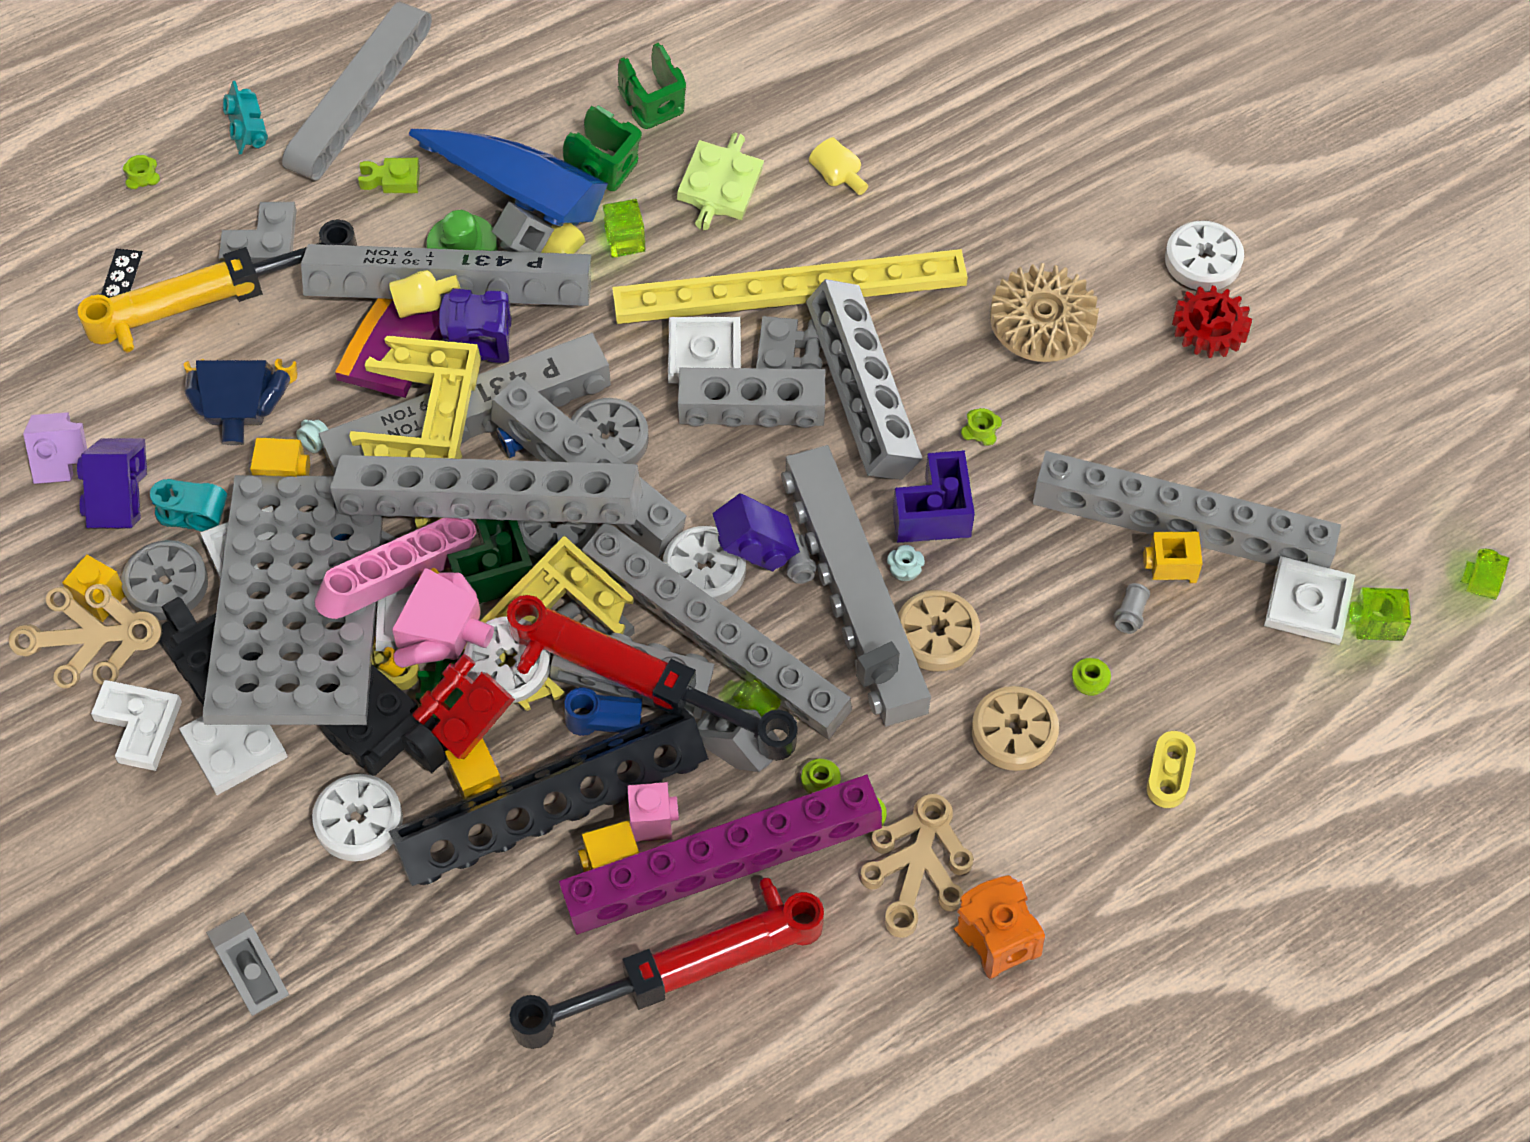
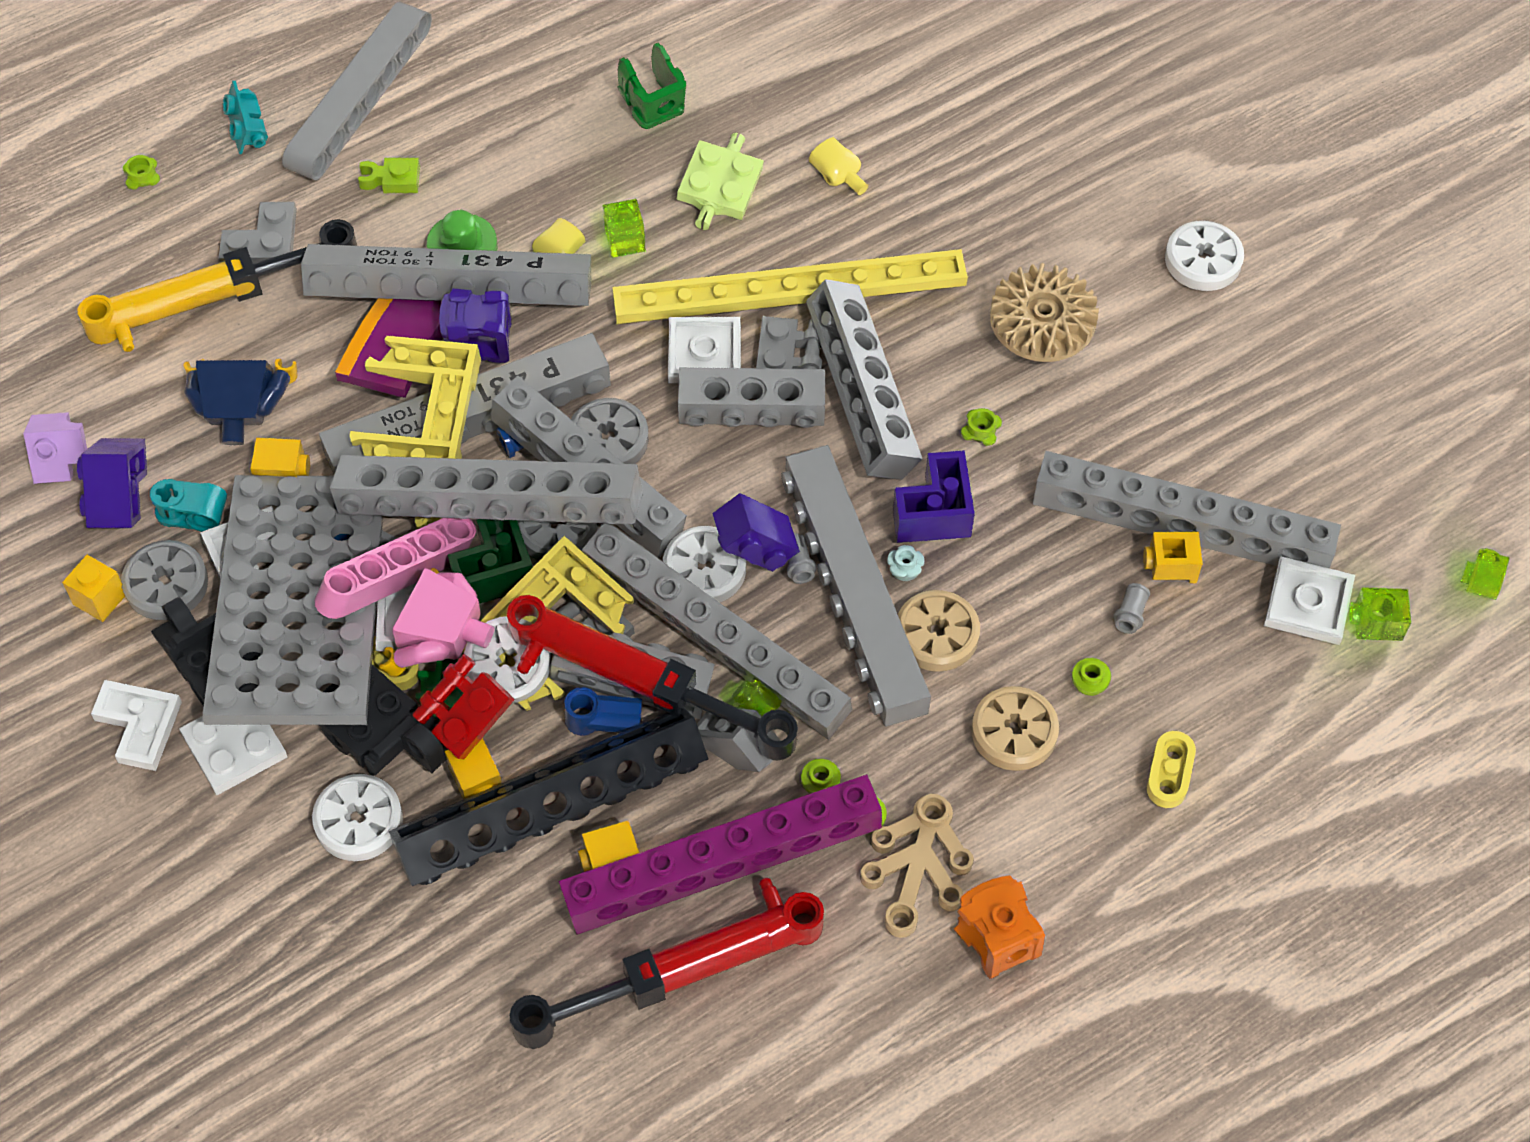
(92, 634): tan plant -> none
(121, 272): black sticker -> none
(247, 963): light grey slope -> none
(310, 434): light aqua plate -> none
(420, 292): light yellow piece -> none
(521, 172): blue wedge -> none
(521, 230): light grey brick -> none
(607, 135): green piece -> none
(651, 811): bright pink brick -> none
(878, 665): dark grey plate -> none
(1212, 321): red gear -> none

